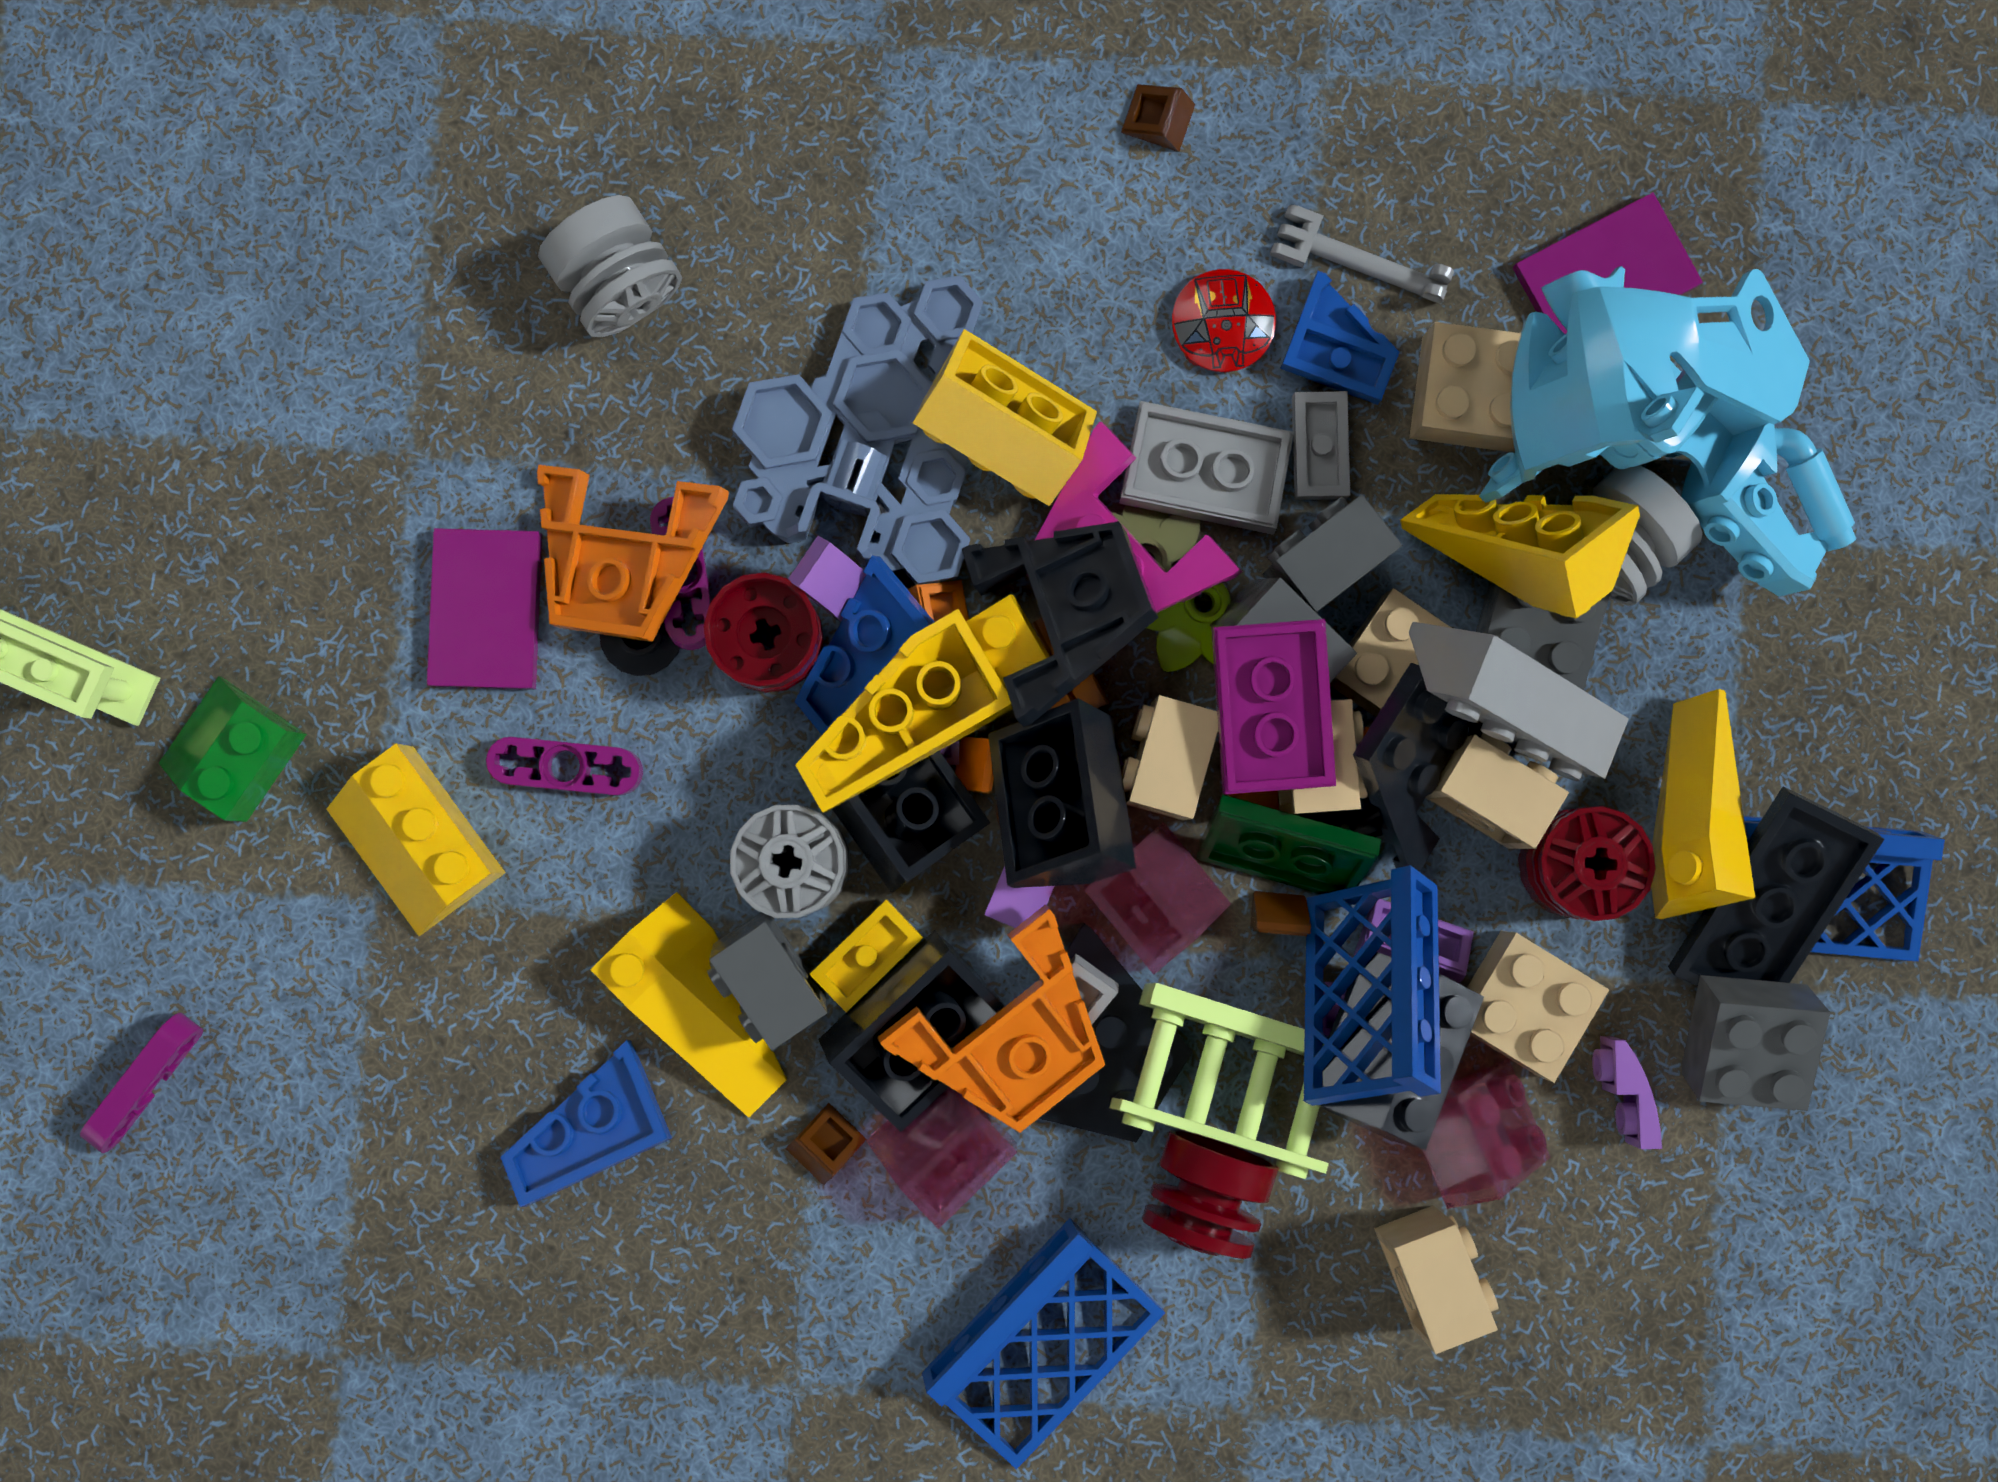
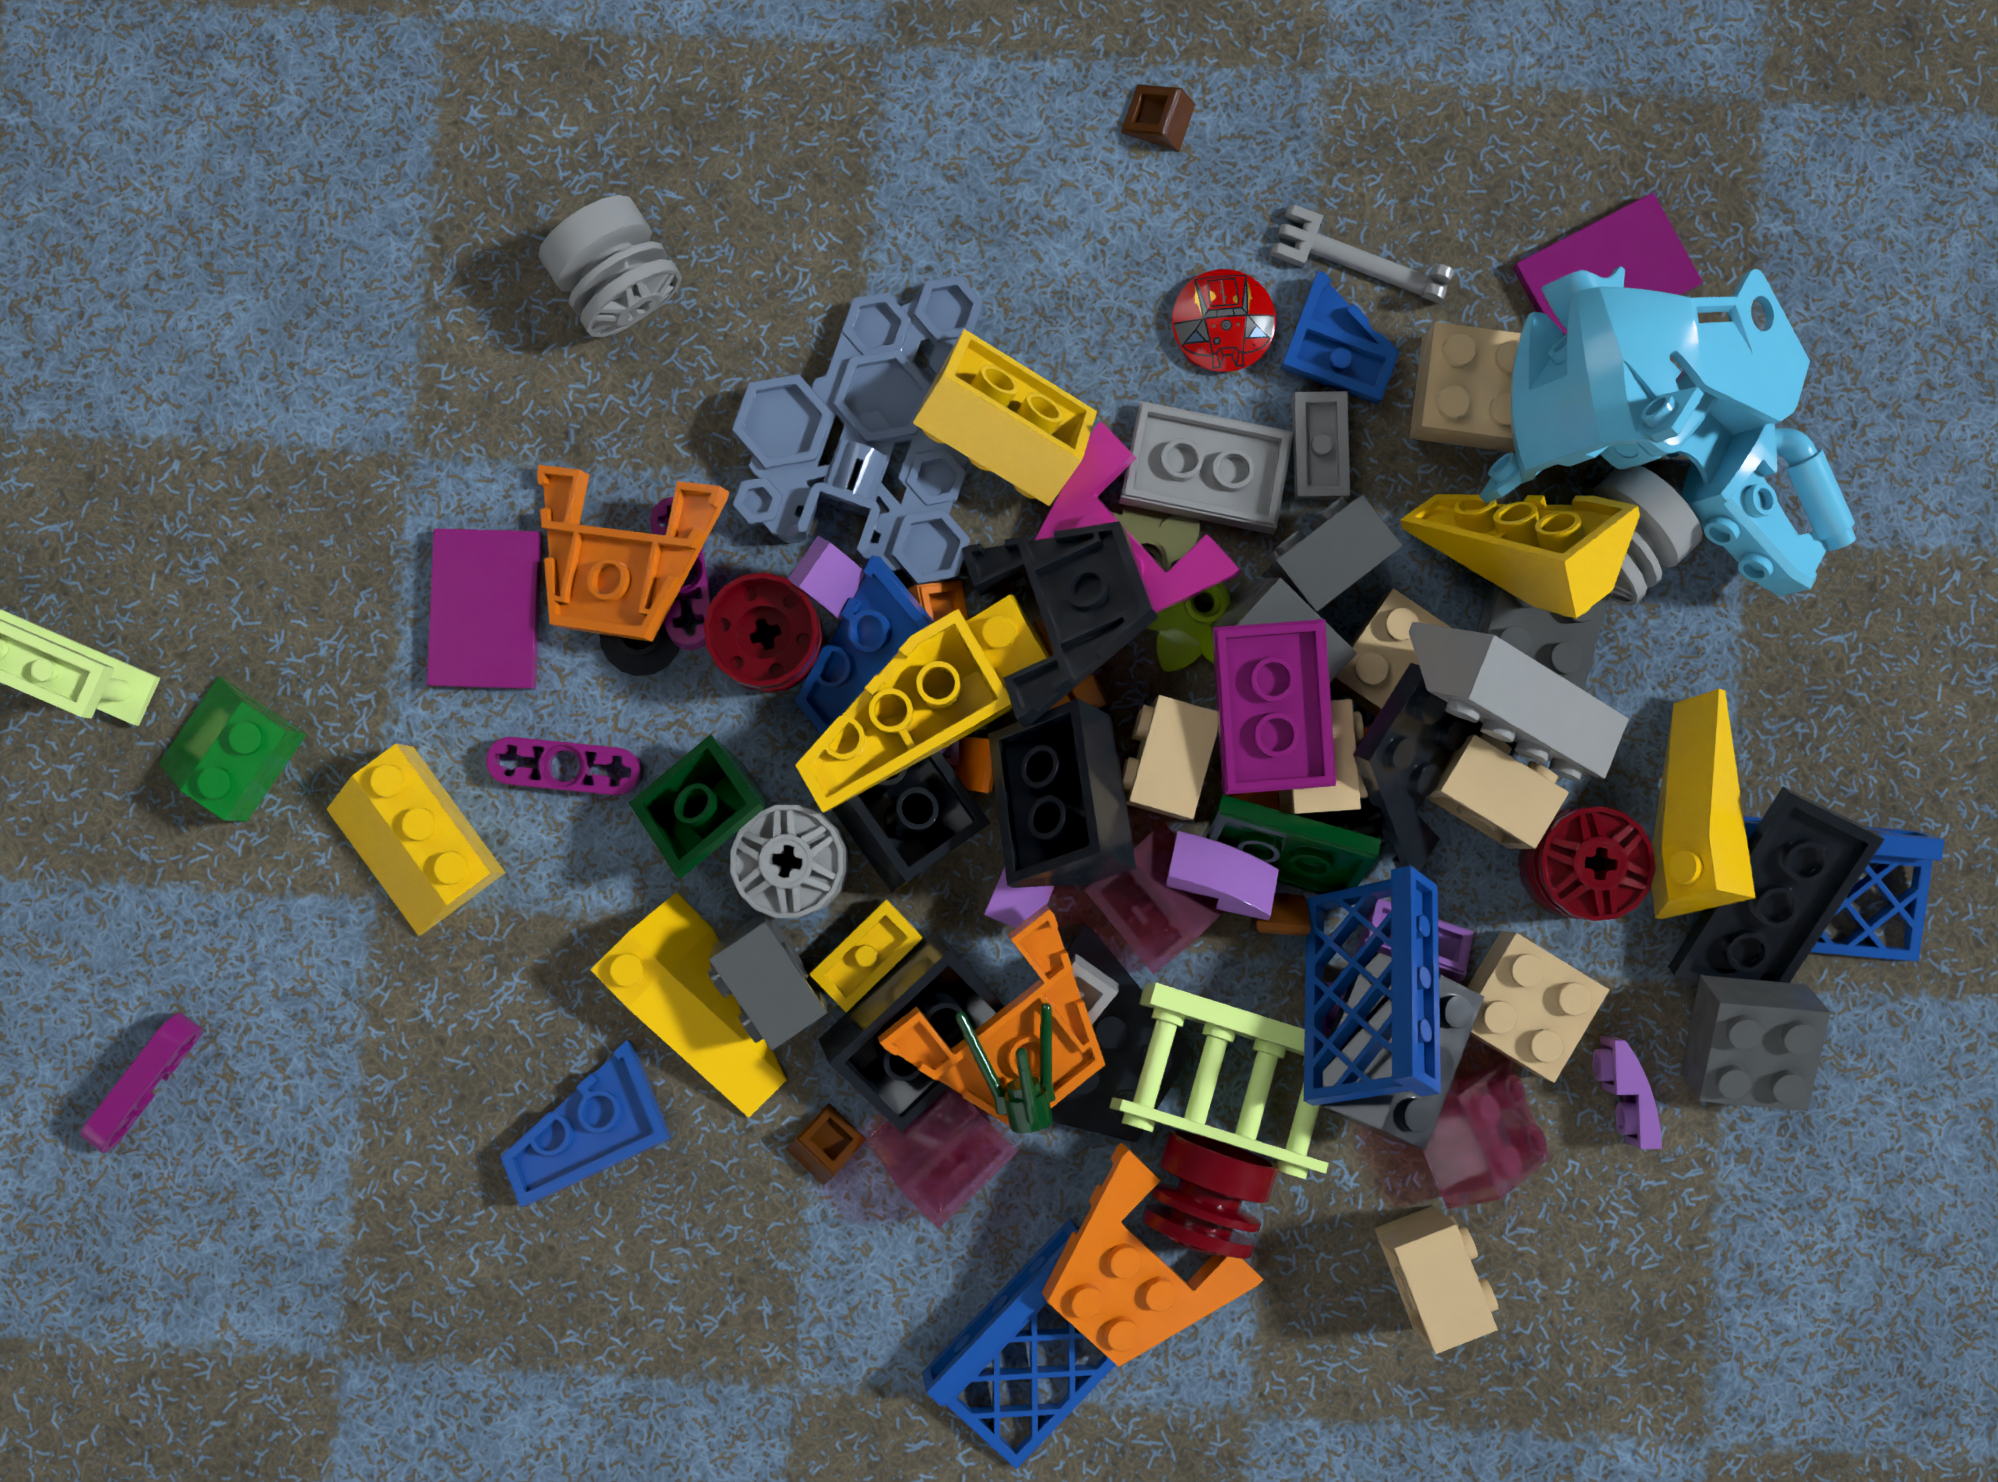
(698, 804): none -> dark green slope
(1026, 1098): none -> dark green plant
(1120, 1287): none -> orange wing
(1223, 872): none -> medium lavender slope

